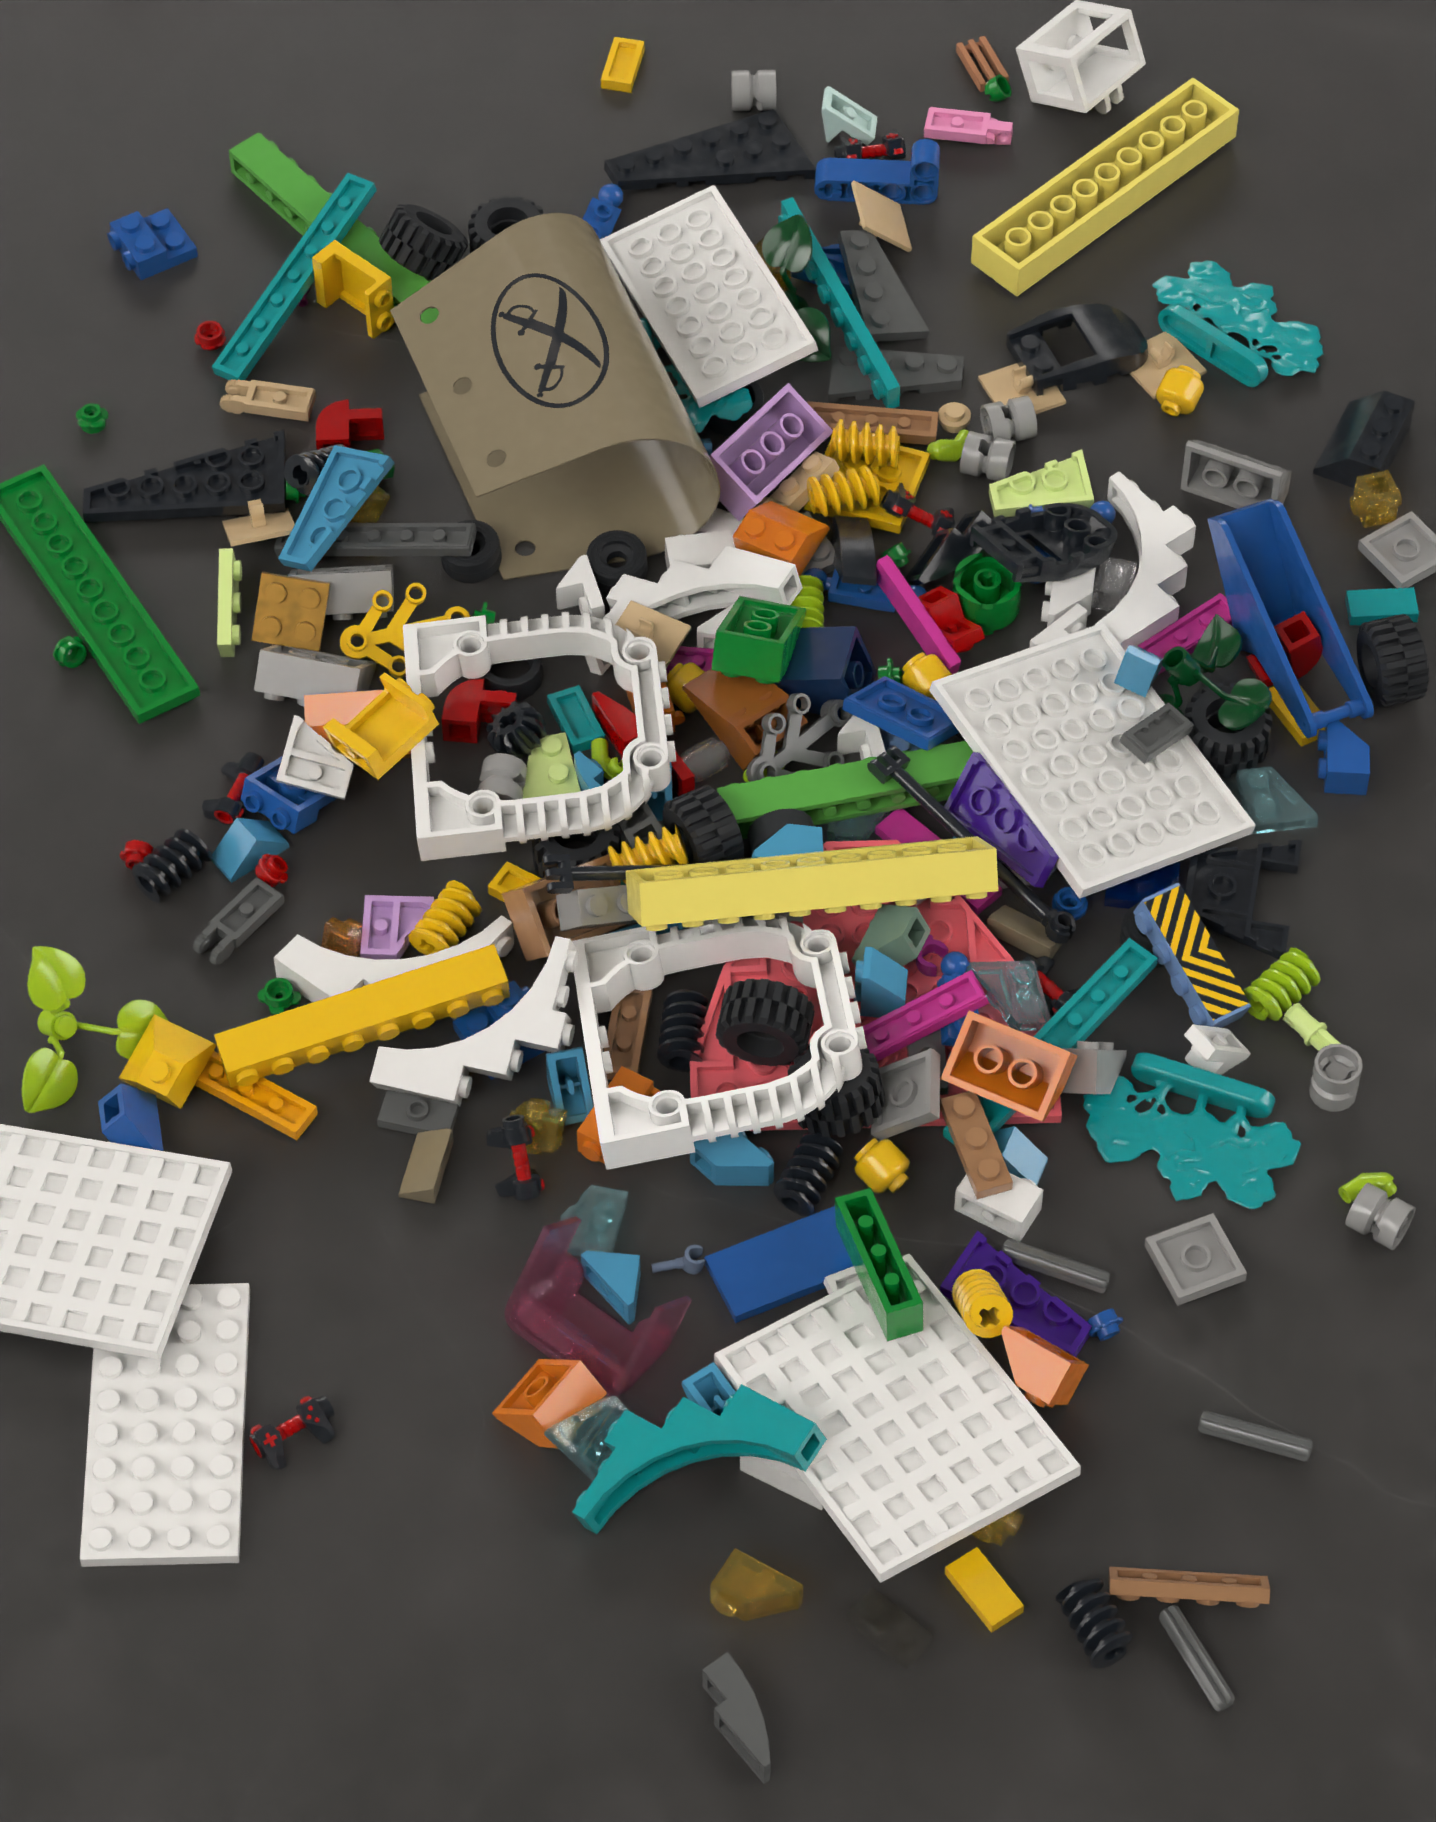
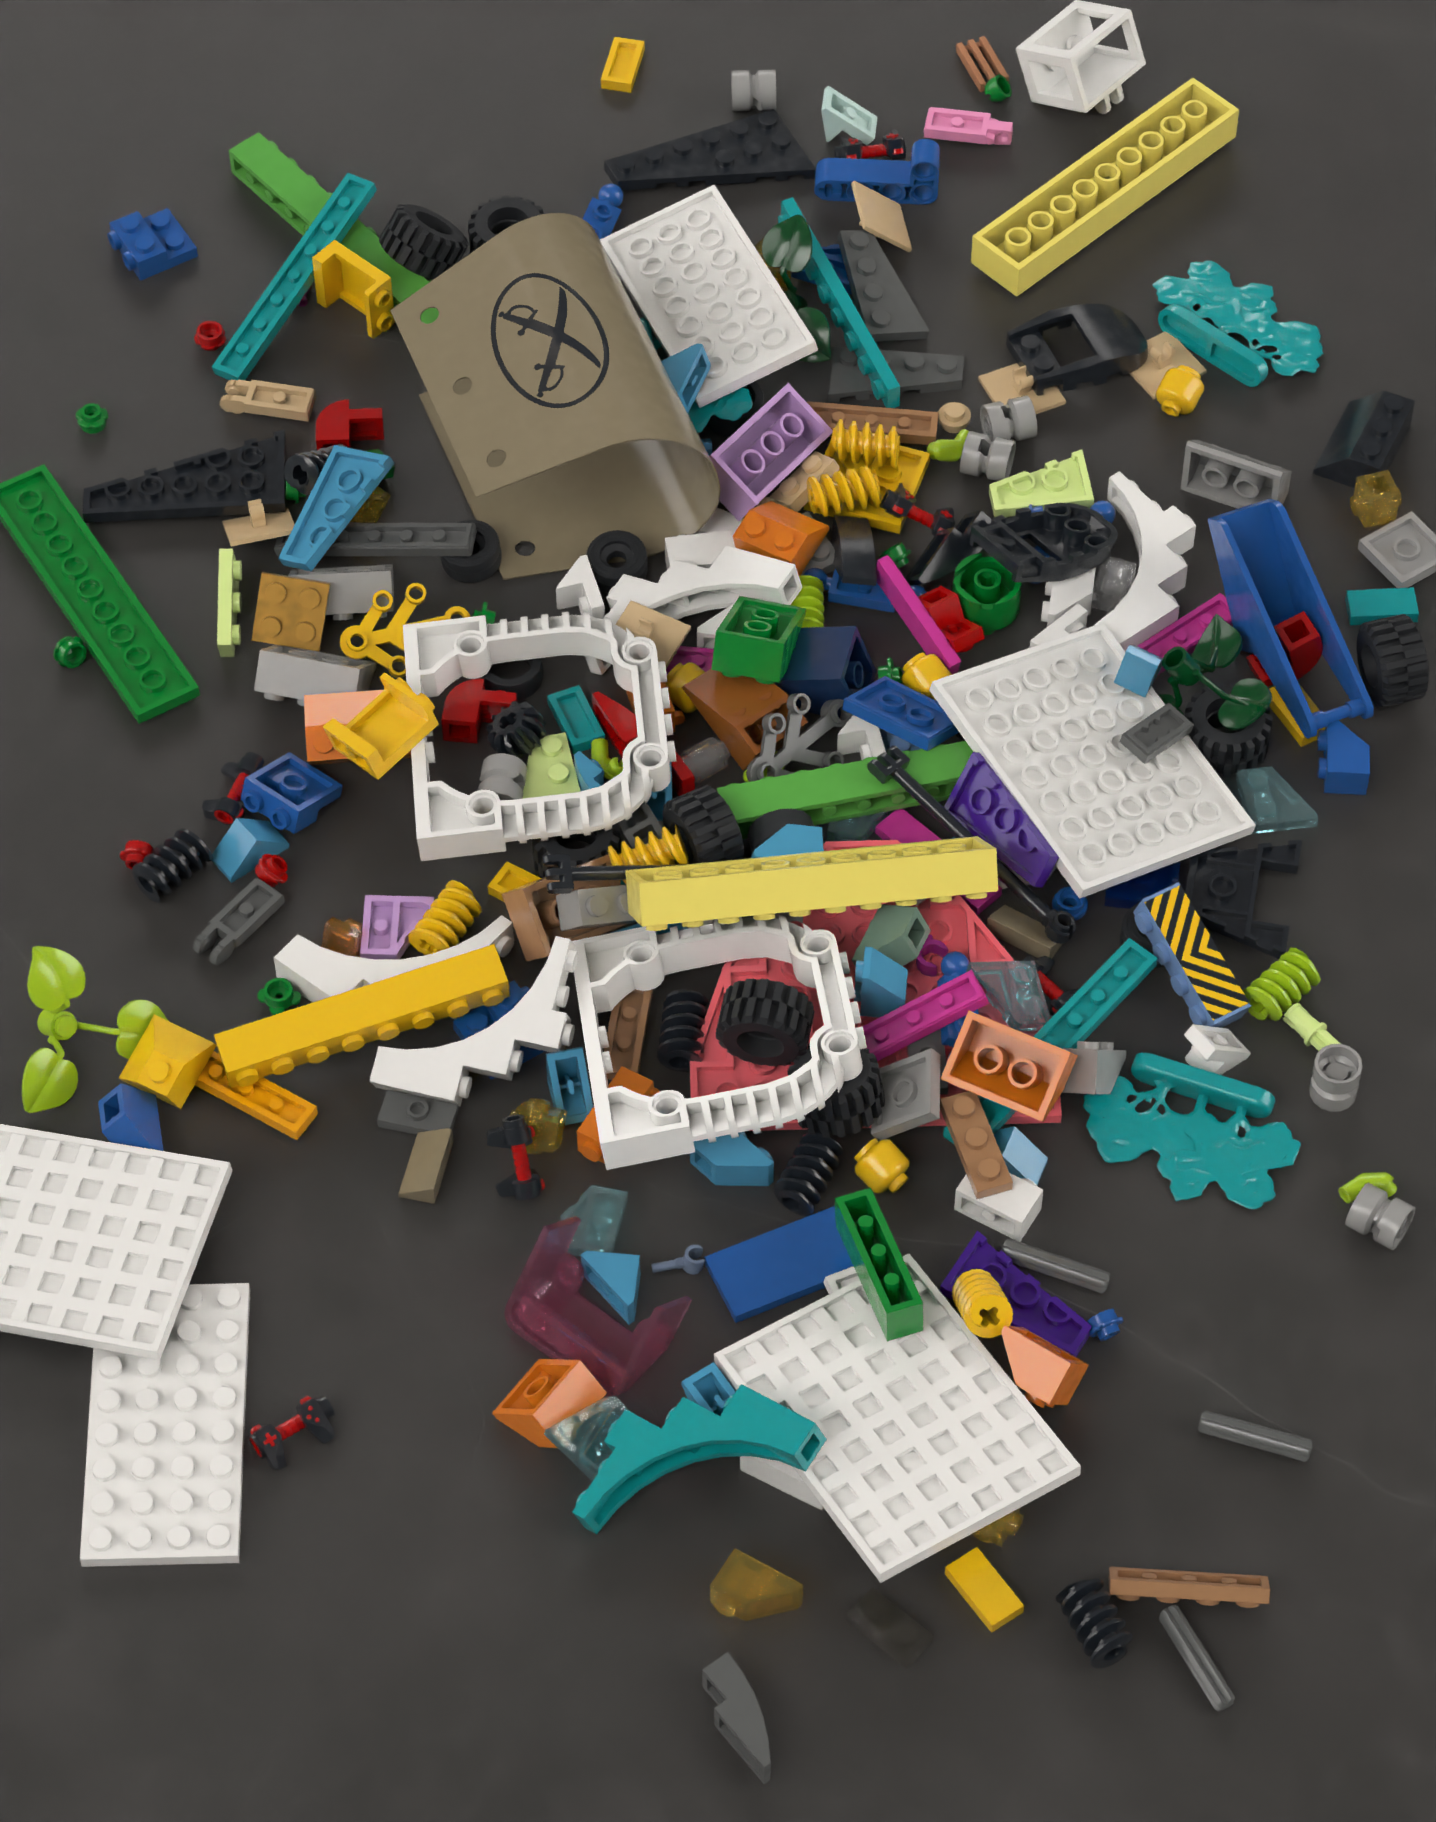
(313, 763): white wing -> none
(687, 372): none -> dark azure slope
(1195, 1259): light grey plate -> none

